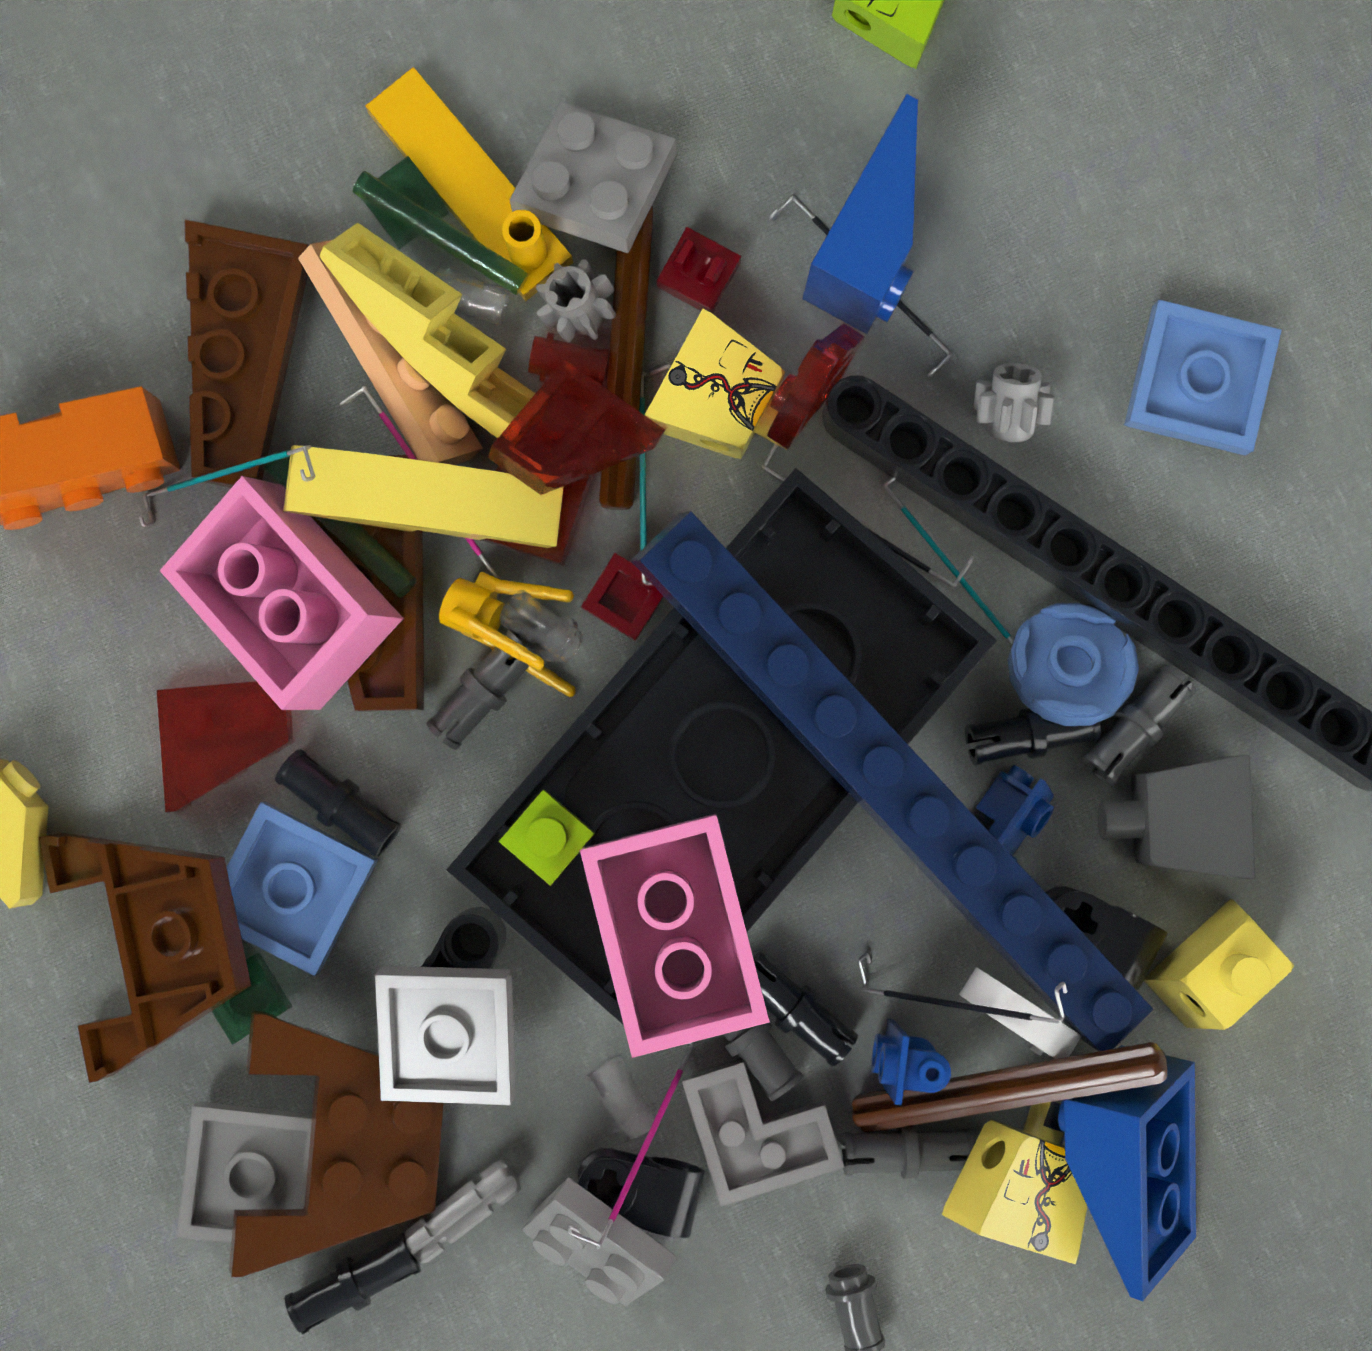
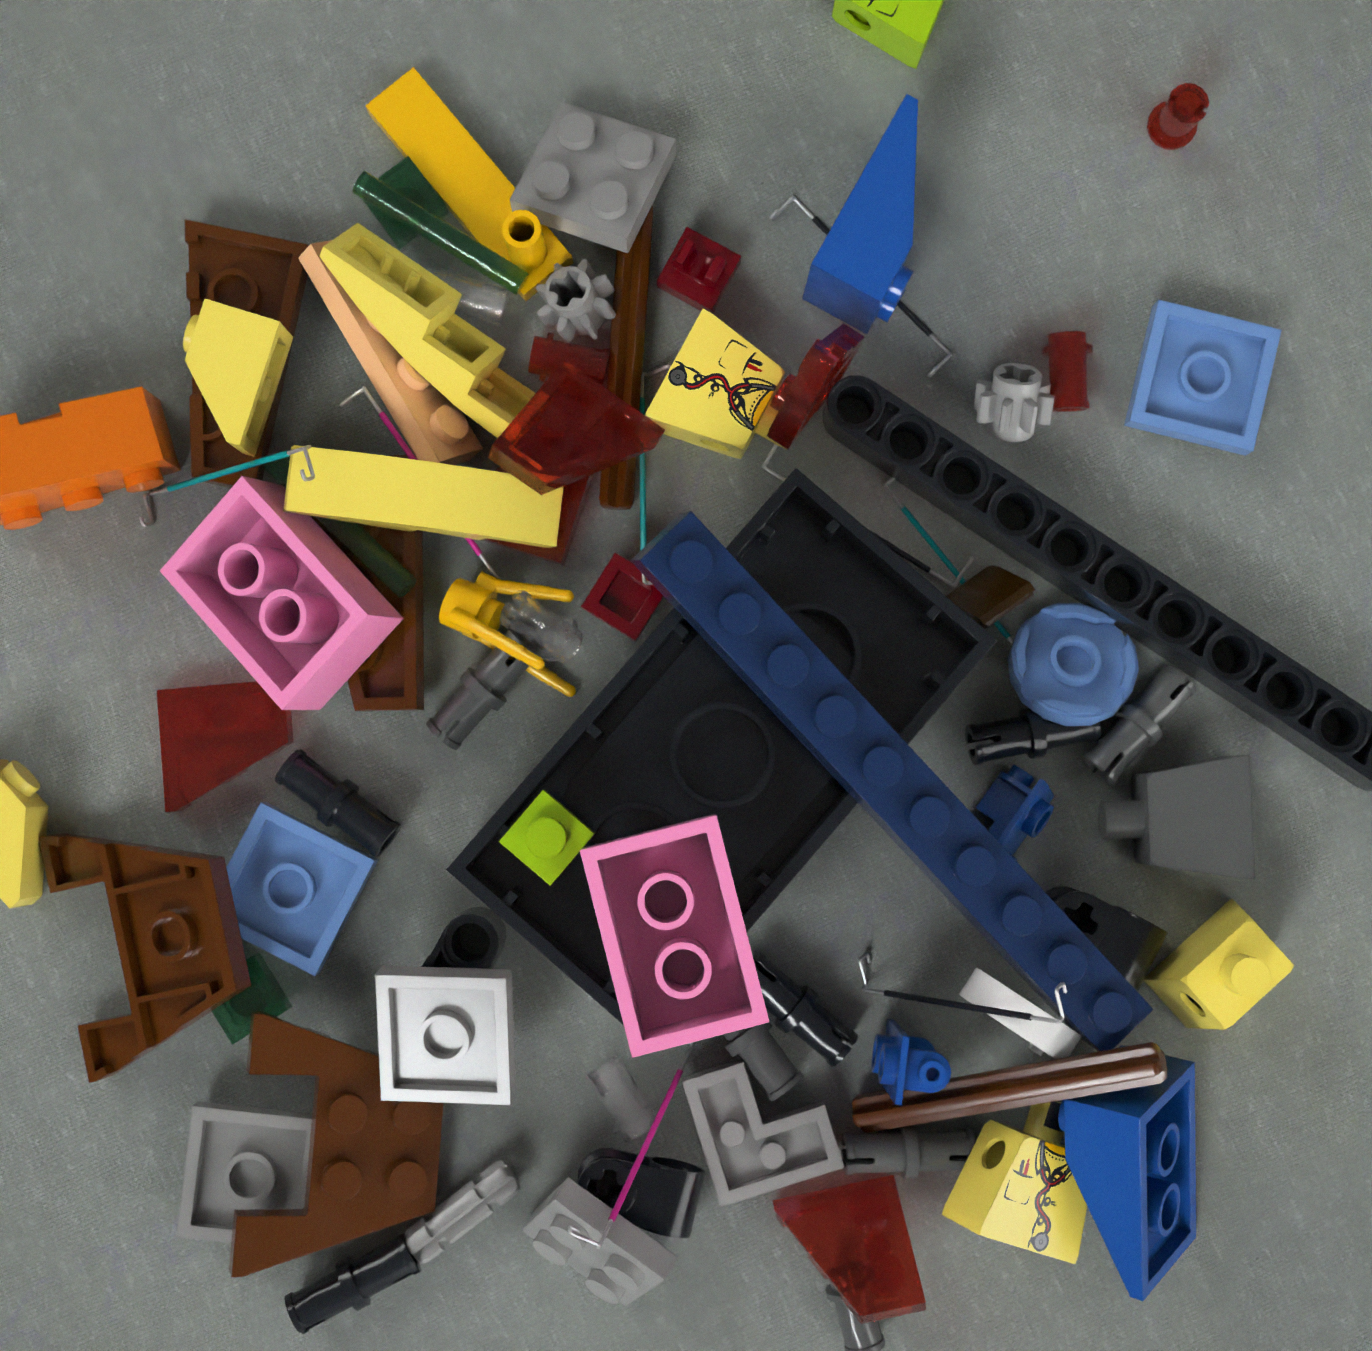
(237, 368): none -> light yellow slope
(859, 1245): none -> clear red wing
(991, 595): none -> dark brown slope
(1068, 370): none -> clear red pin
(1176, 120): none -> clear red pin

